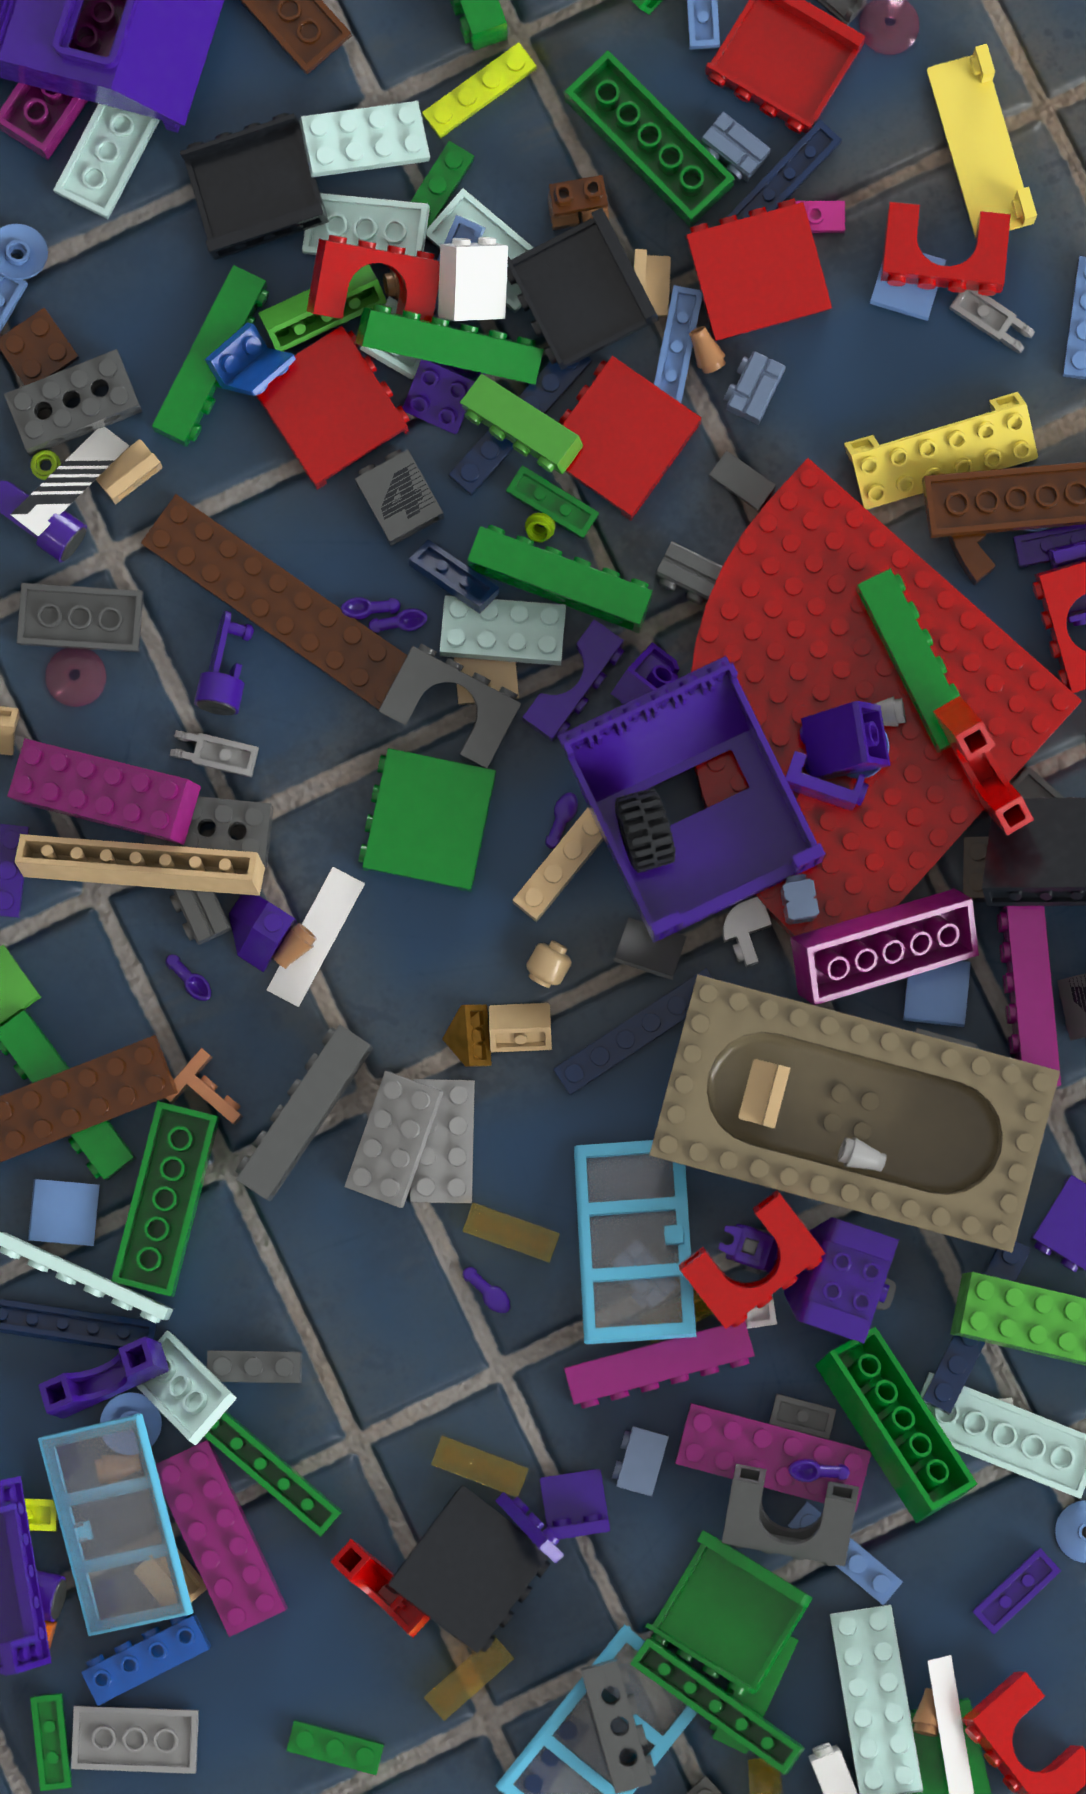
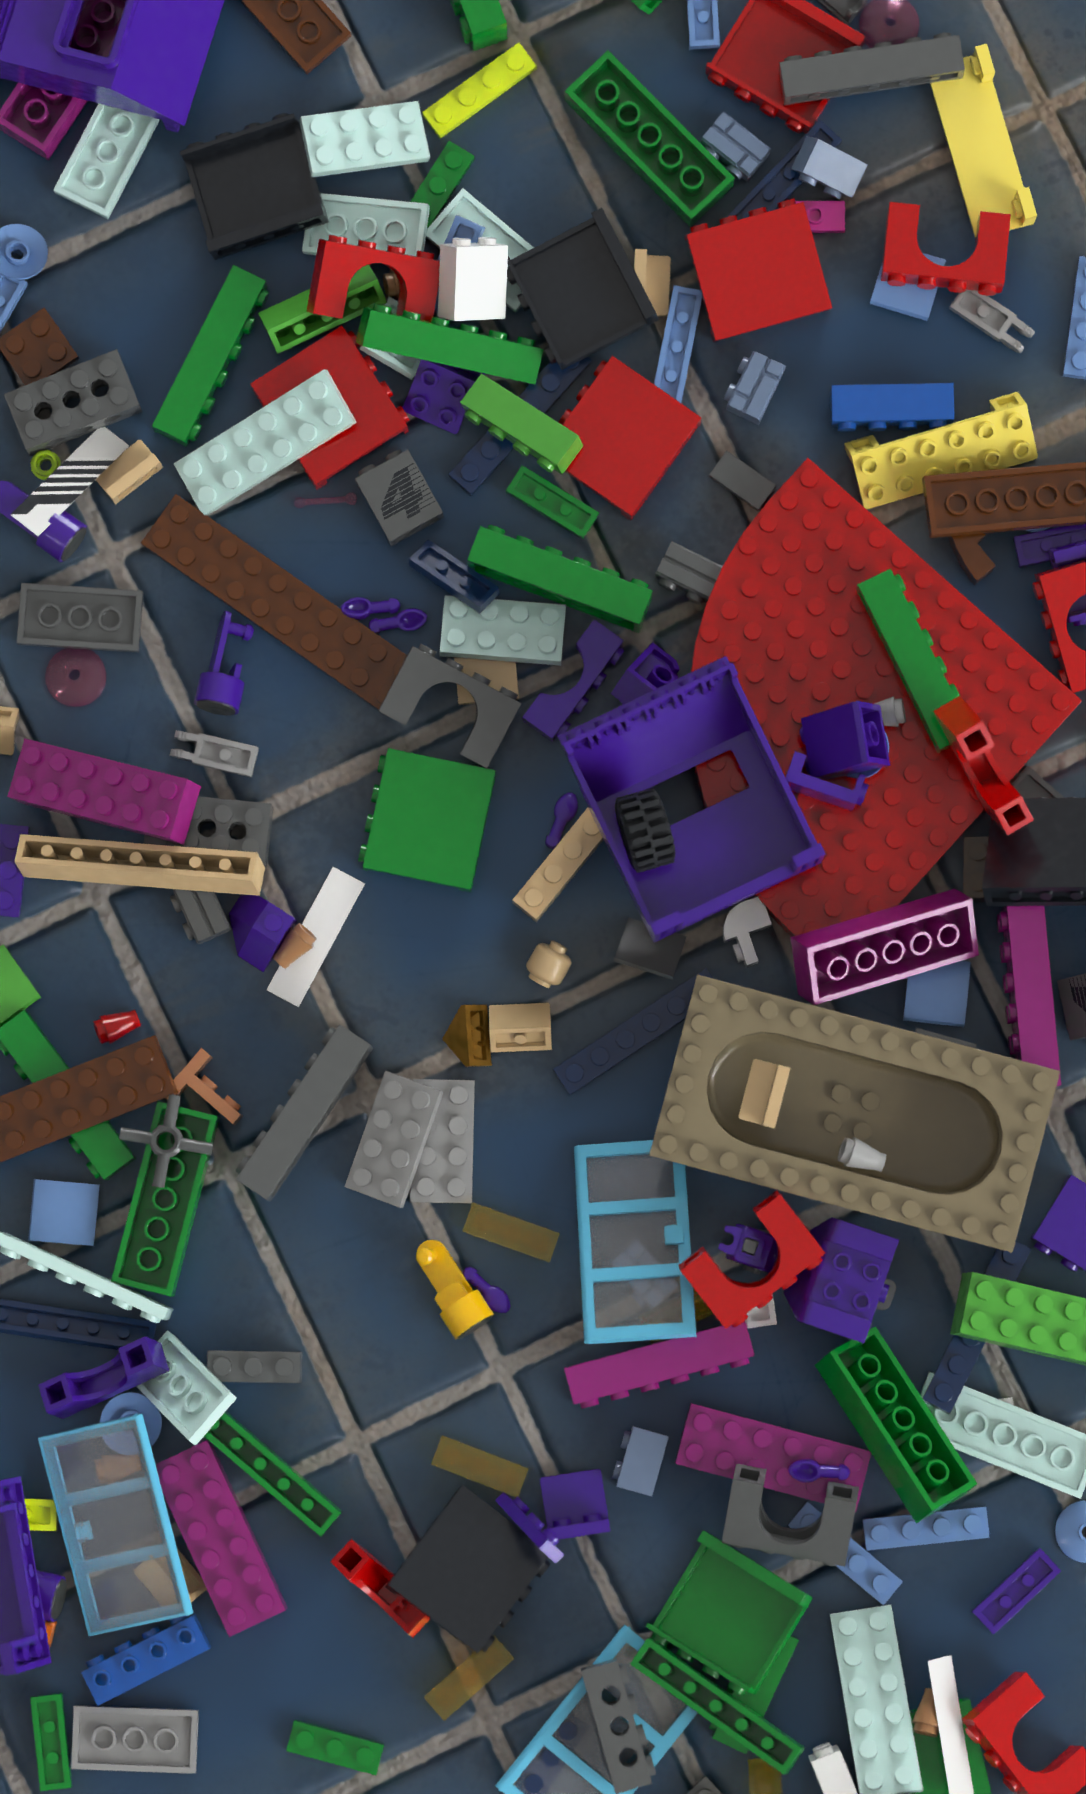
(114, 1026): none -> red cone
(153, 1137): none -> dark grey bar
(194, 983): dark purple piece -> none
(247, 363): blue bracket -> none
(265, 442): none -> light aqua plate
(350, 499): none -> clear pink hinge
(460, 1305): none -> yellow piece
(537, 533): lime plate -> none
(576, 196): reddish brown hips -> none
(706, 350): medium nougat cone -> none
(799, 900): sand blue brick -> none
(802, 1416): dark grey plate -> none
(829, 167): none -> brick
(871, 69): none -> dark grey brick
(891, 406): none -> blue brick
(936, 1528): none -> medium blue plate

